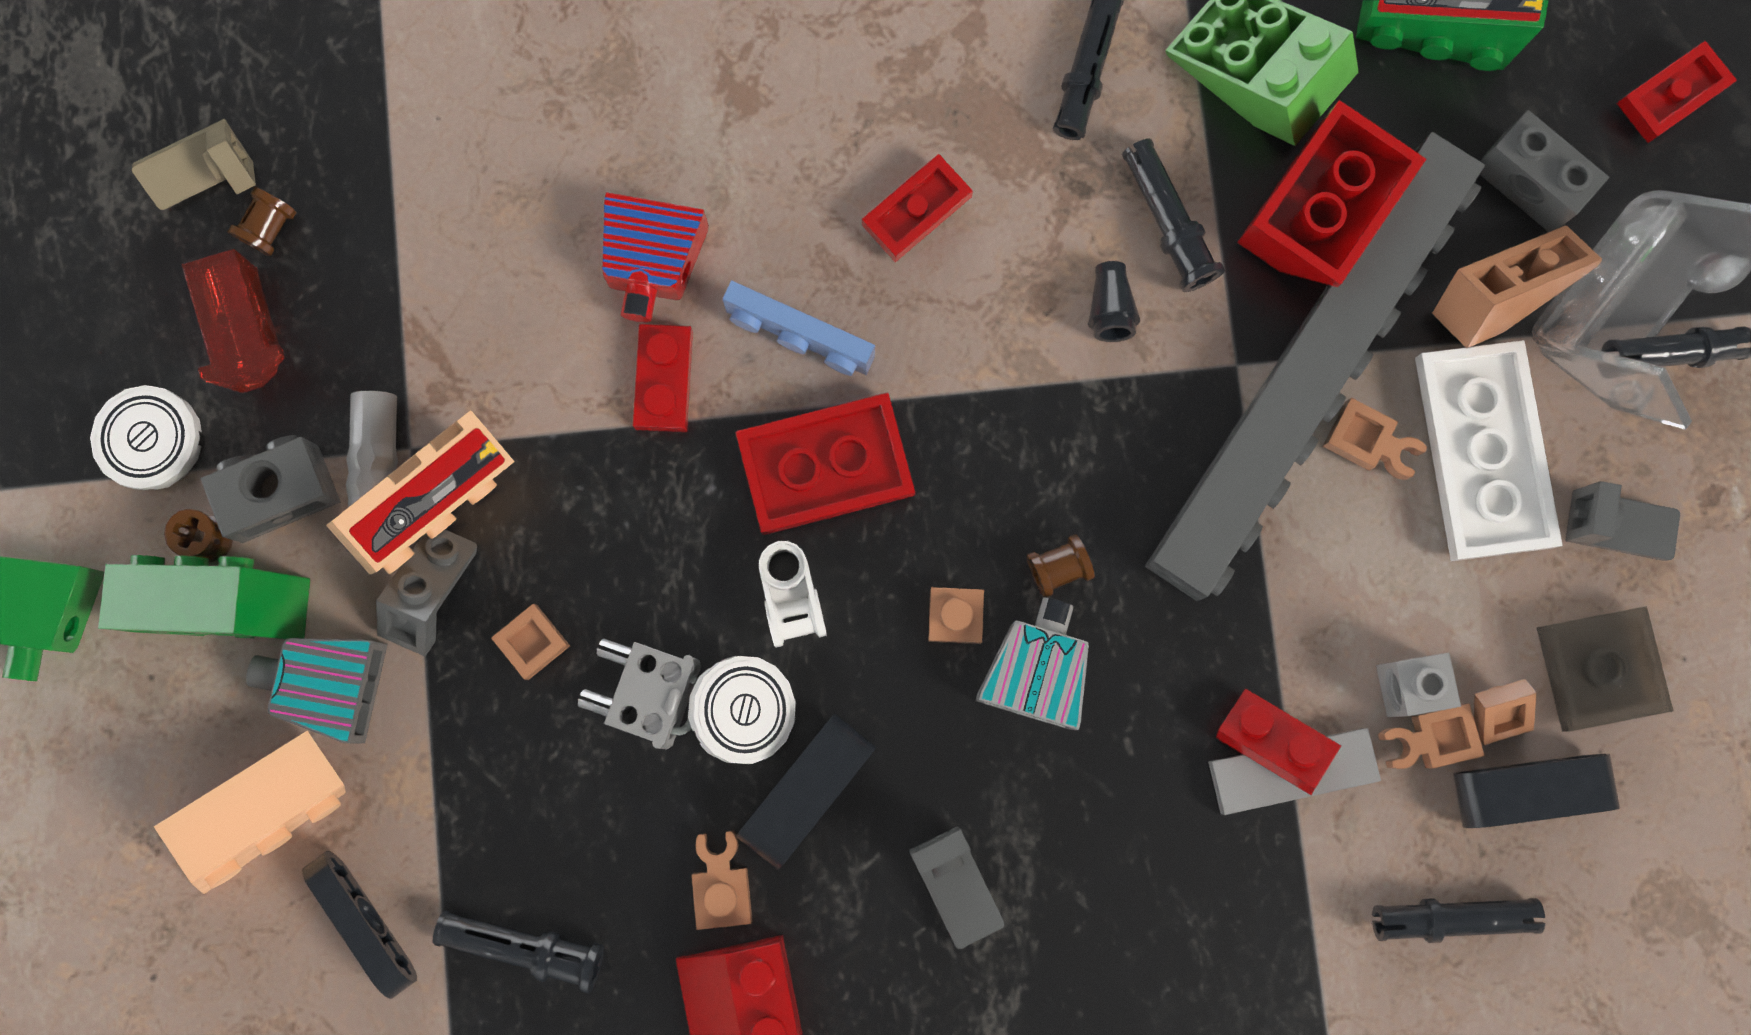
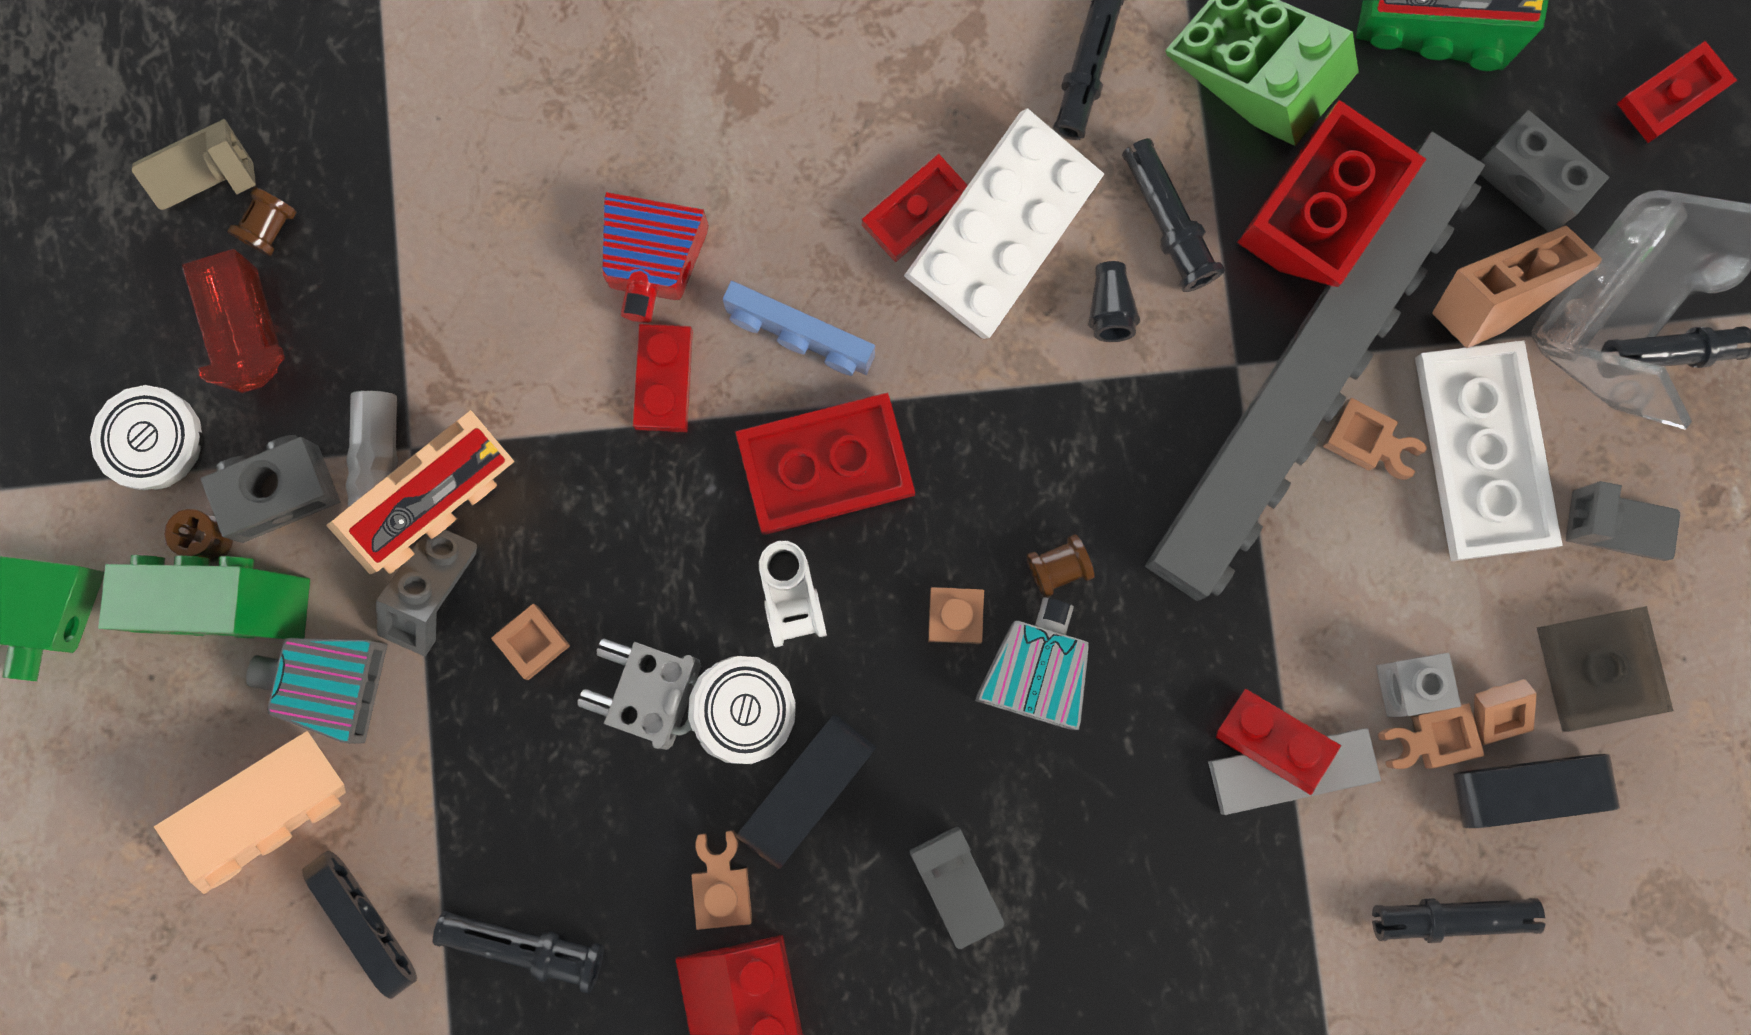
(1004, 224): none -> white plate

